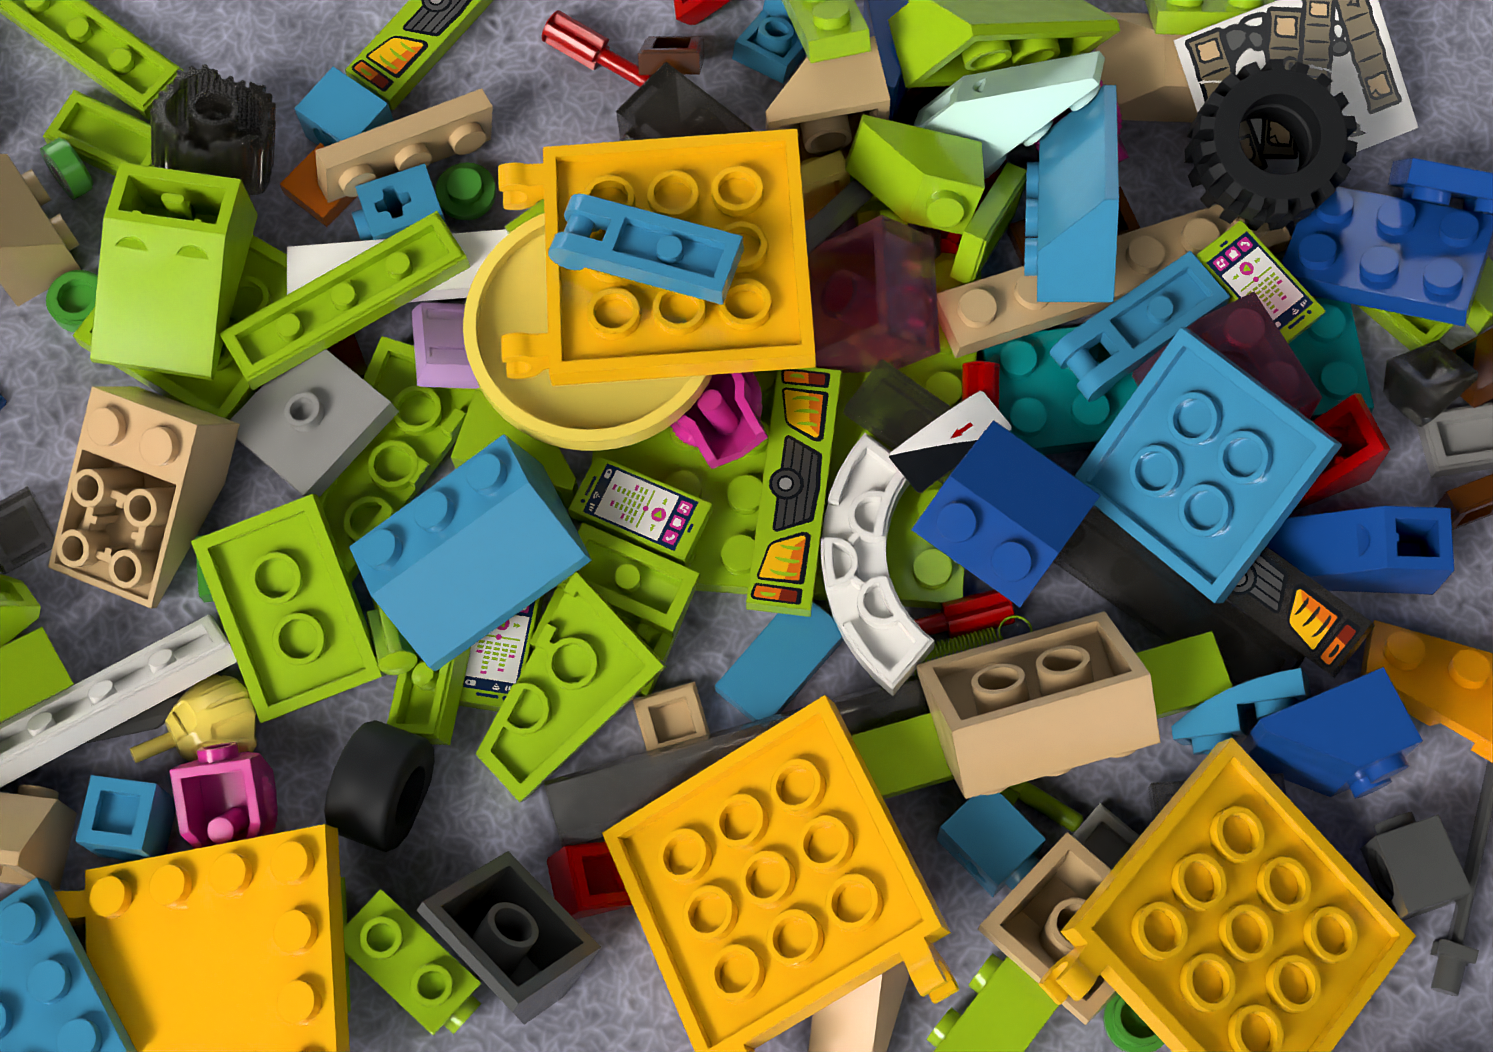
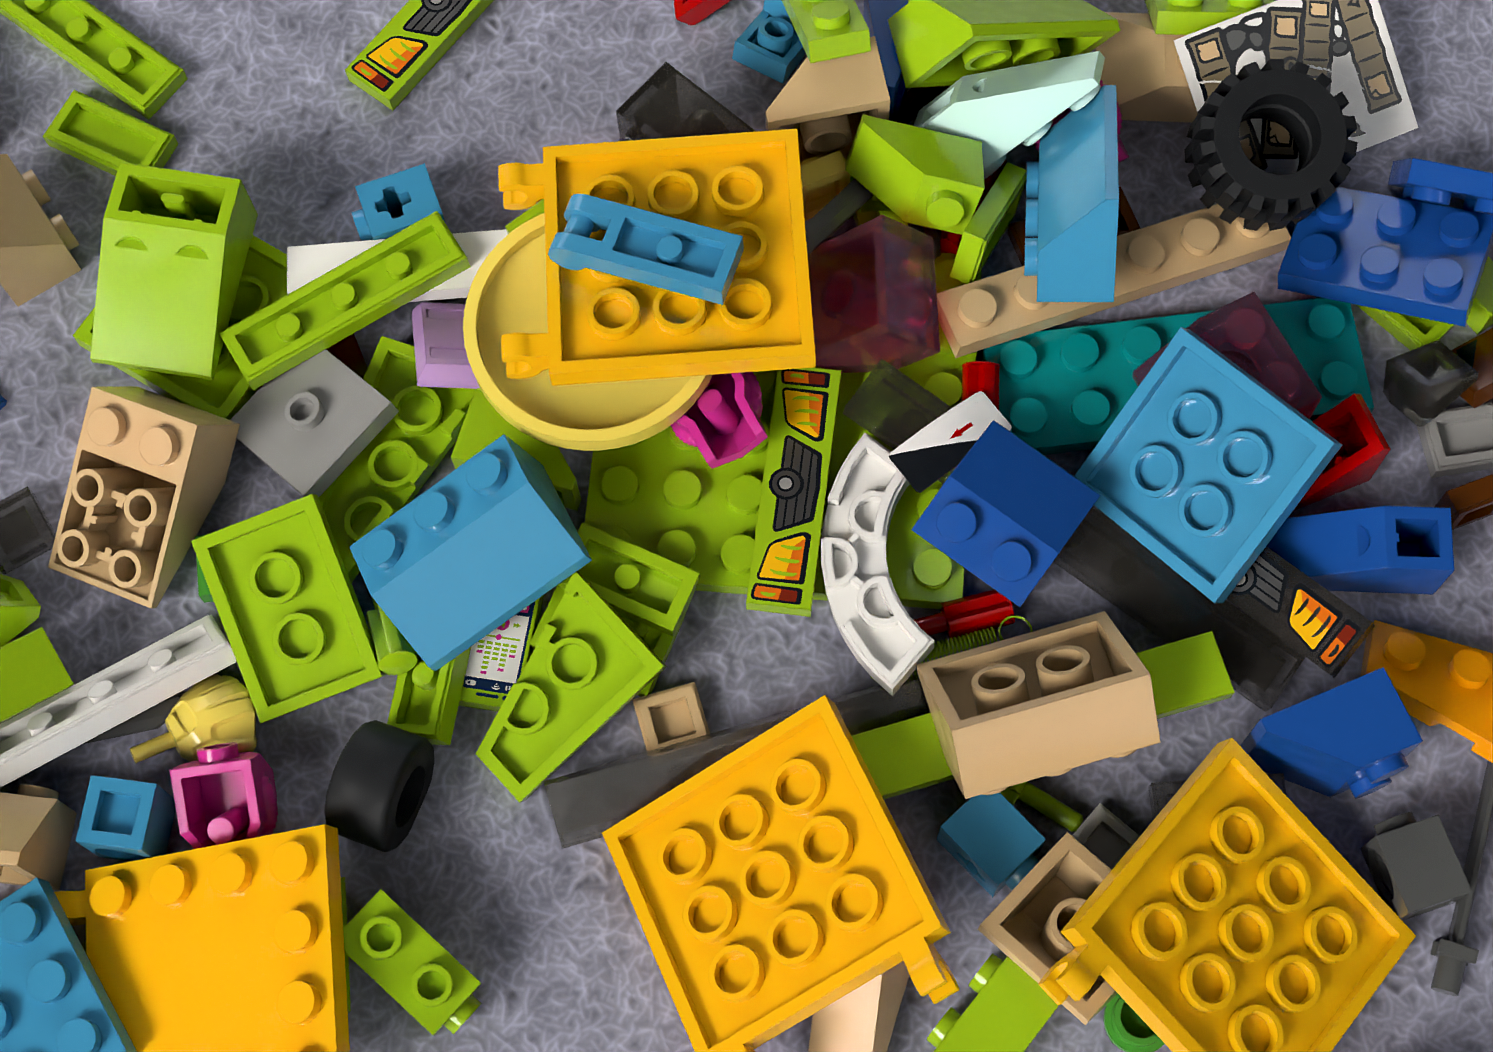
(67, 168): bright green tile -> none
(72, 298): bright green tile -> none
(215, 128): clear smoke brick -> none
(303, 189): orange tile -> none
(340, 109): dark azure brick -> none
(420, 138): tan plate -> none
(466, 191): bright green plate -> none
(512, 935): dark grey slope -> none
(586, 880): red slope -> none
(588, 47): red axle -> none
(640, 510): tile -> none
(681, 52): reddish brown tile -> none
(779, 663): dark azure tile -> none
(1139, 324): dark azure plate -> none
(1225, 713): dark azure slope -> none
(1248, 266): tile -> none

